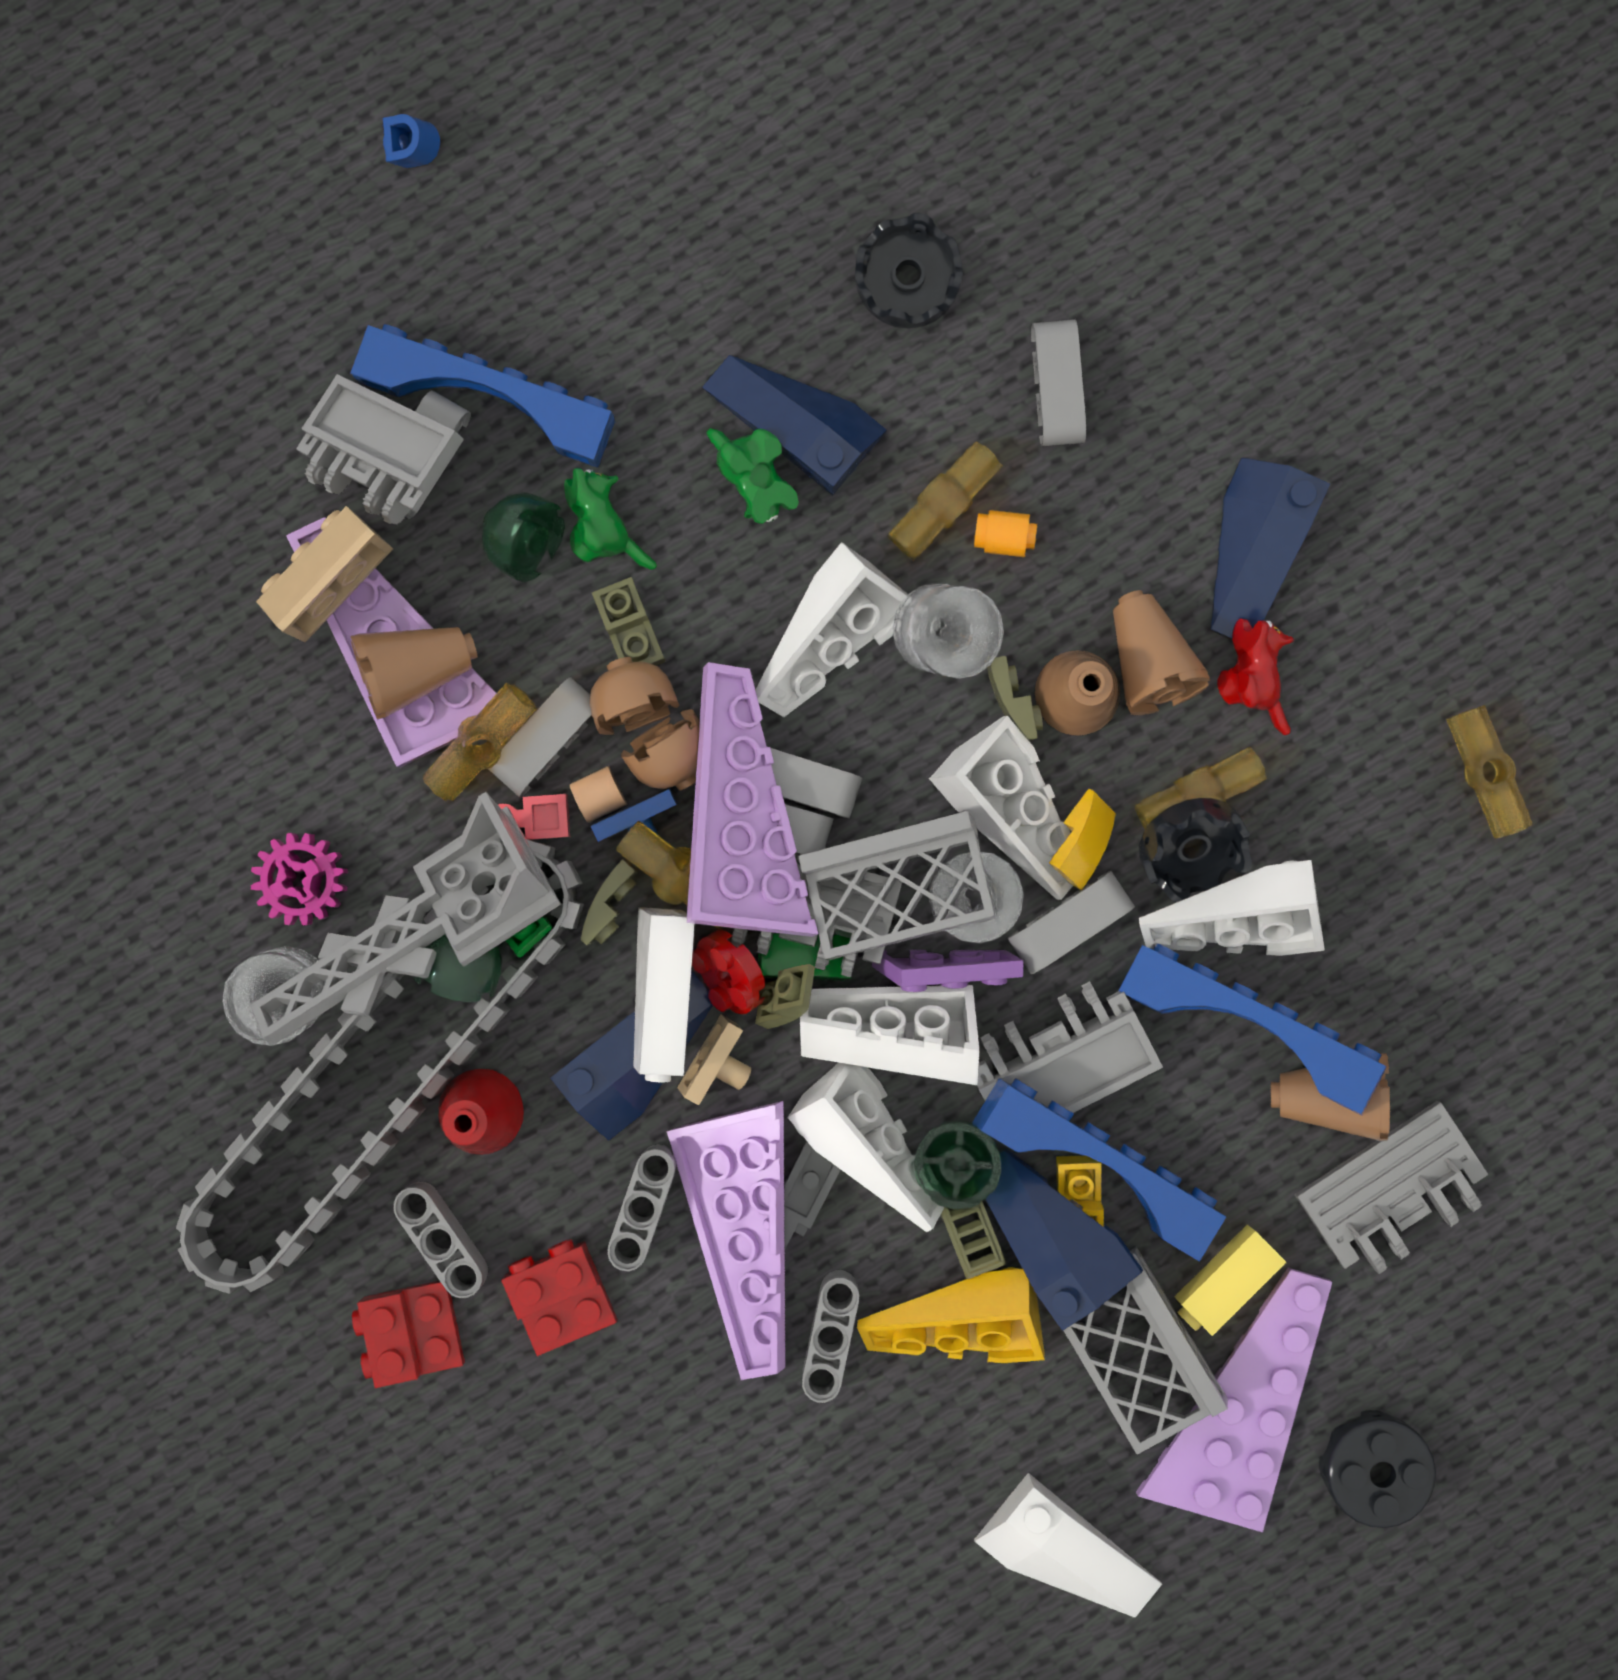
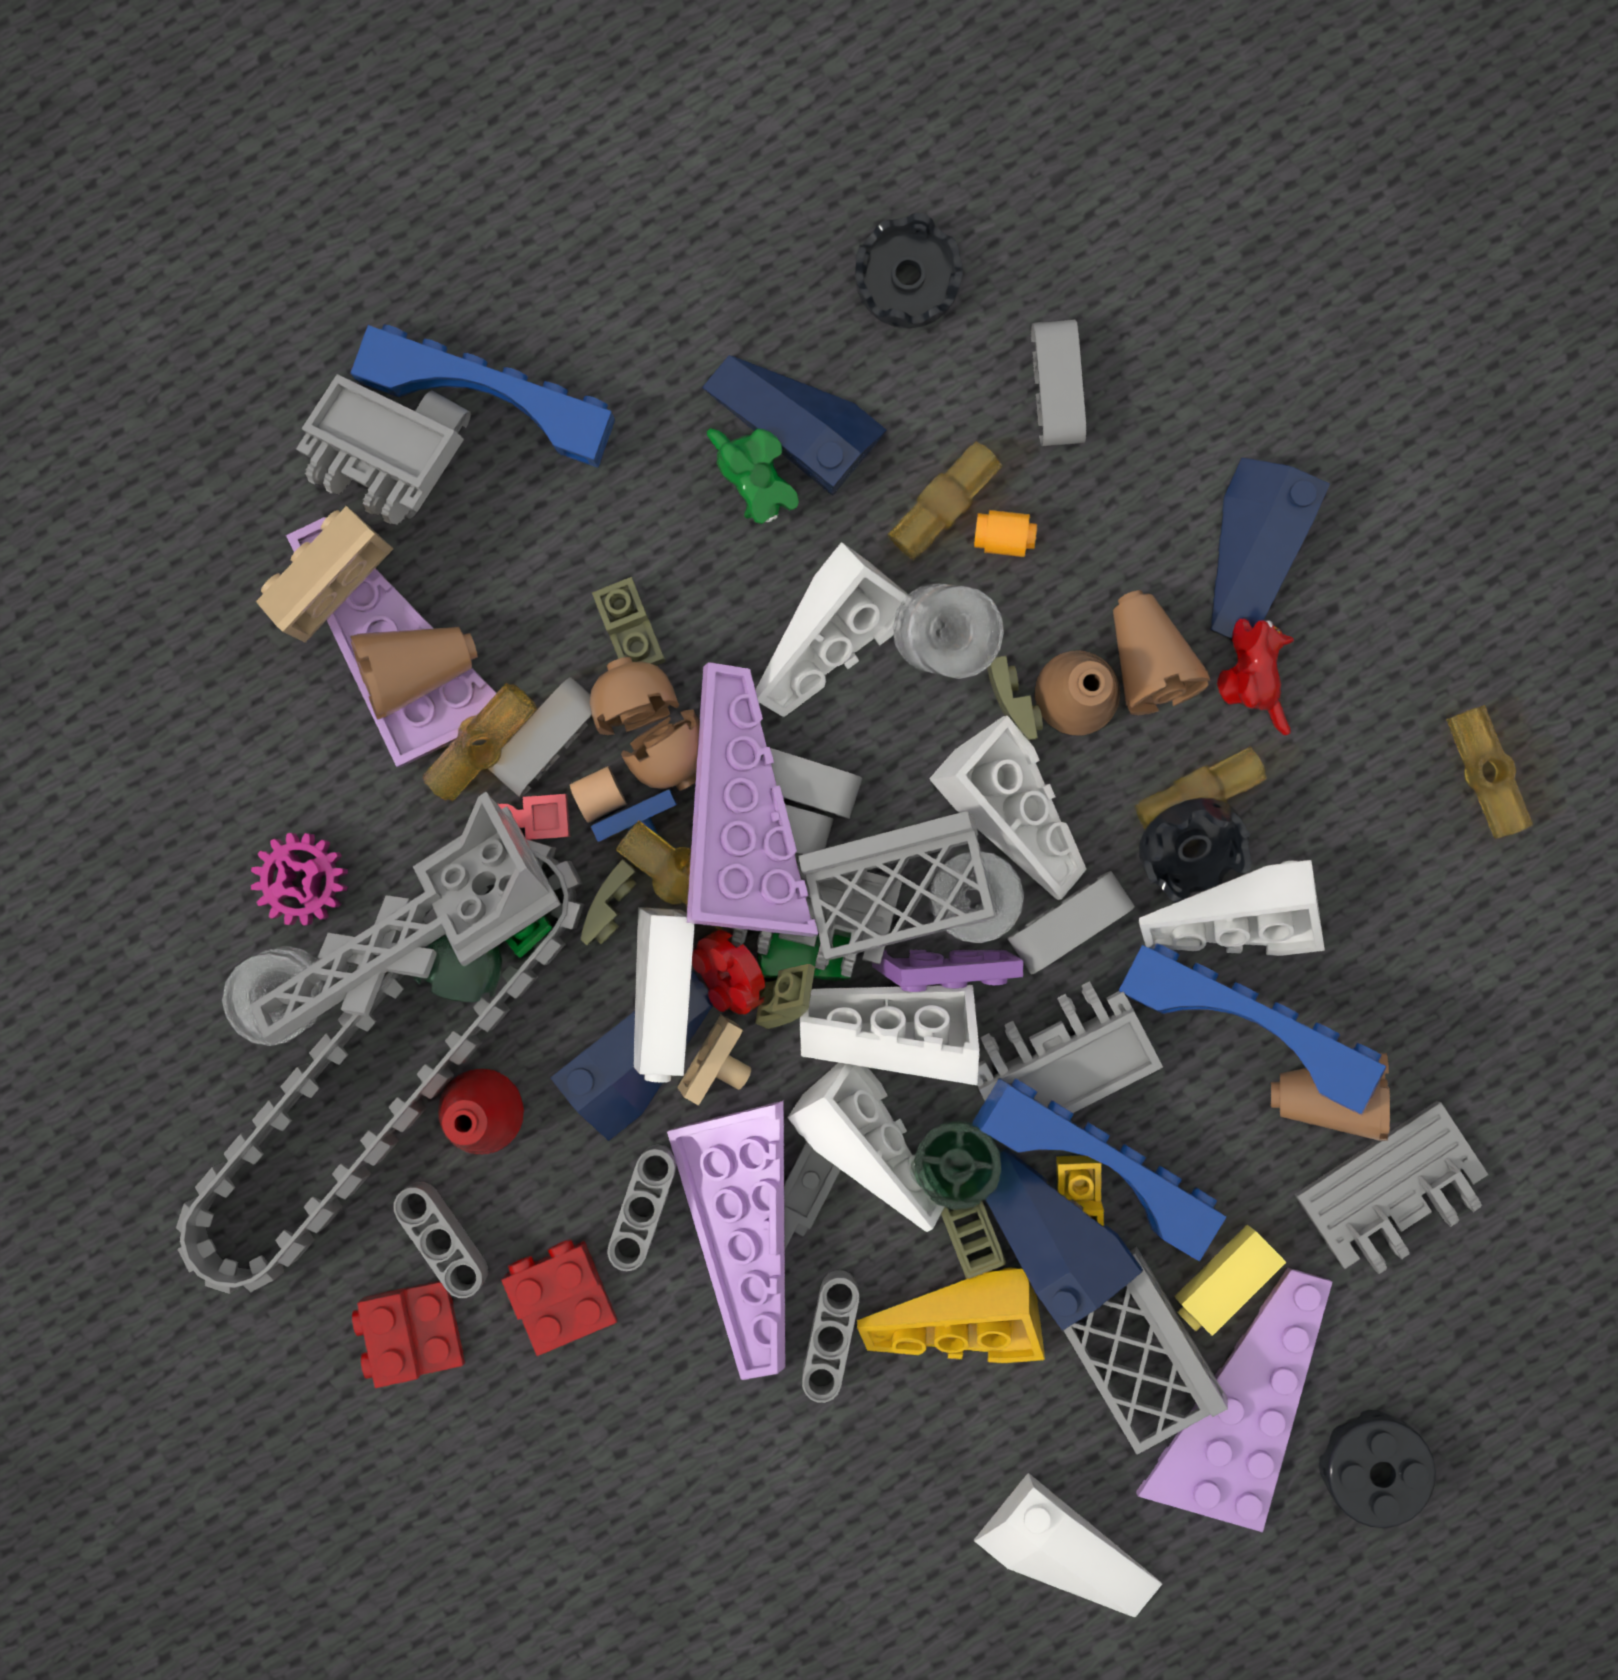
(409, 141): blue plate -> none
(520, 533): clear green cylinder -> none
(598, 527): green animal -> none
(1084, 847): yellow slope -> none

